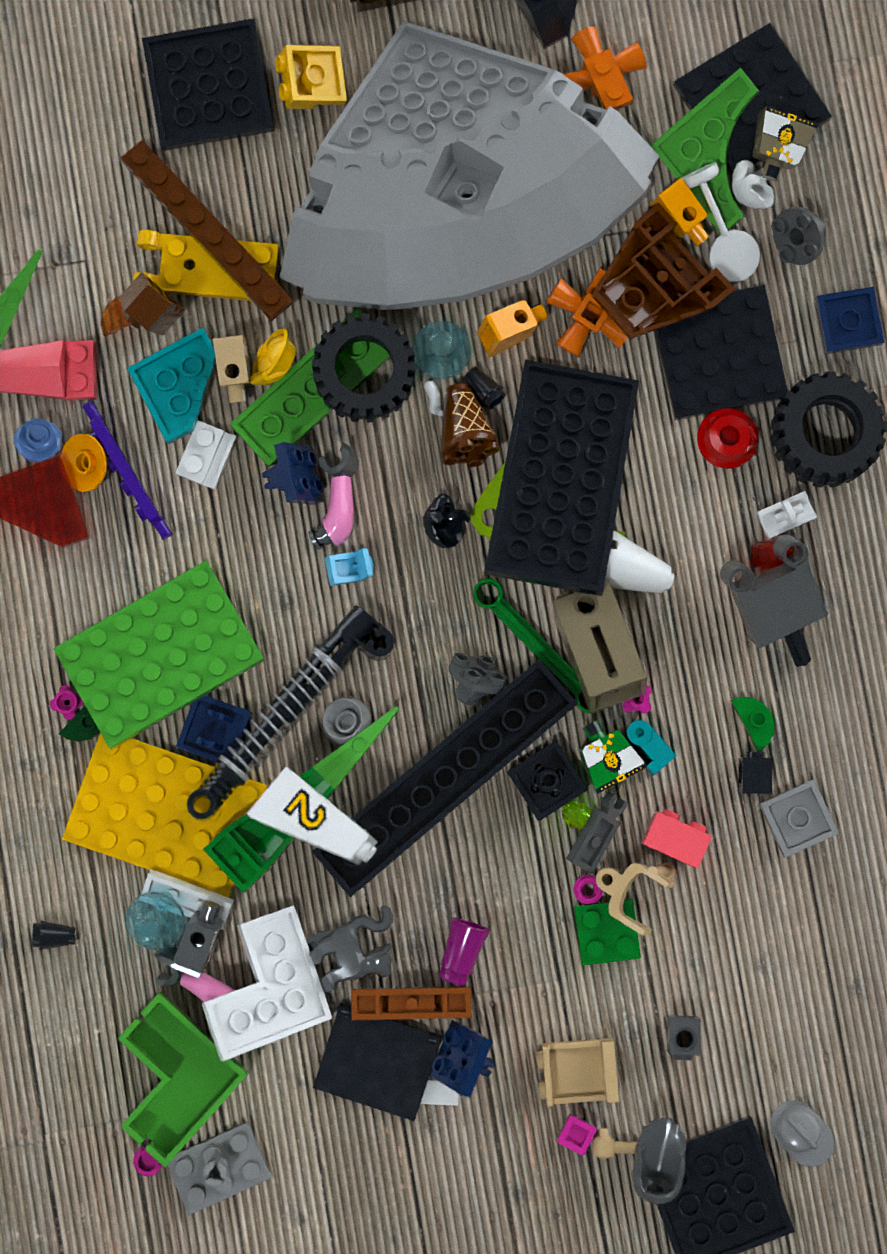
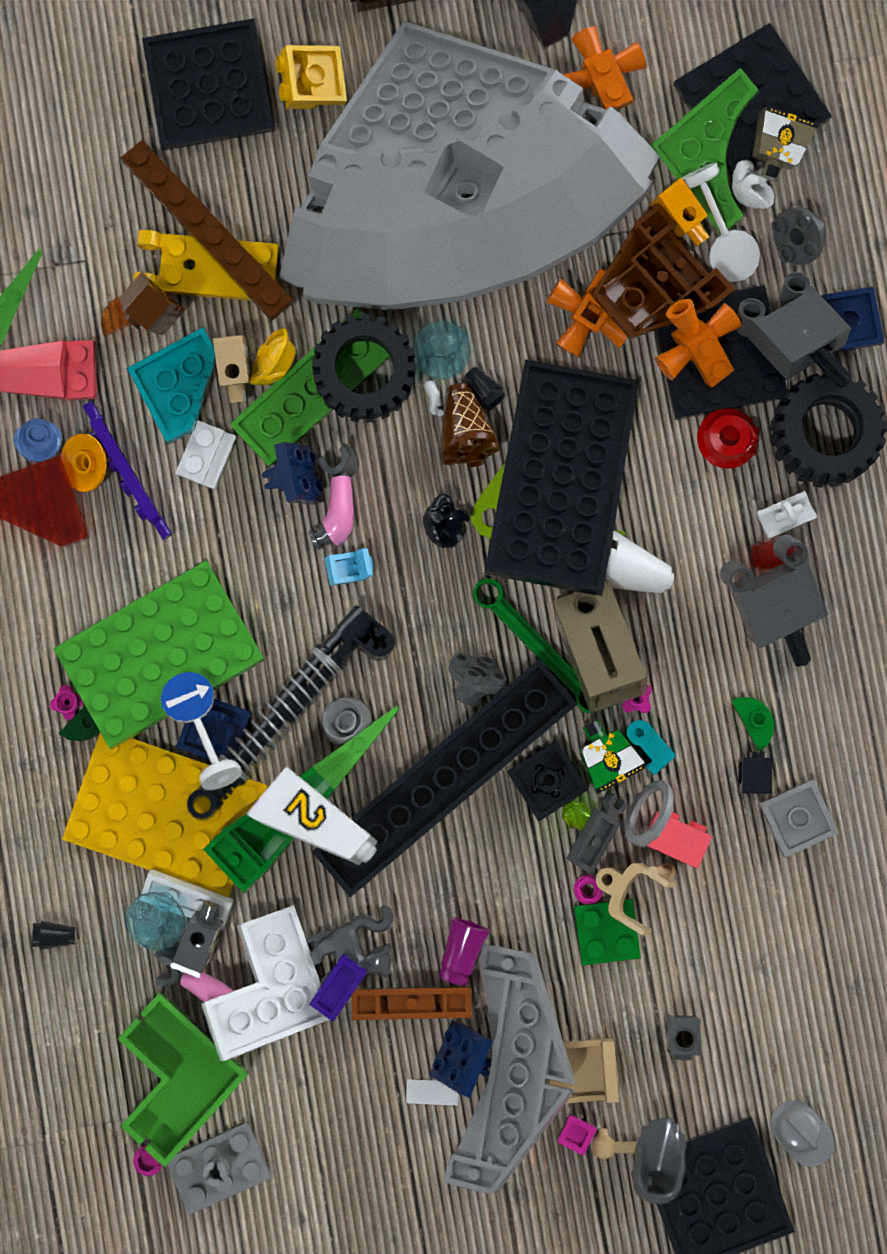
(186, 700): none -> piece
(338, 987): none -> dark purple tile
(377, 1063): black piece -> none
(509, 326): light orange torso -> none
(525, 1057): none -> light grey wing
(662, 820): none -> light grey piece
(698, 342): none -> orange brick
(798, 332): none -> dark grey piece

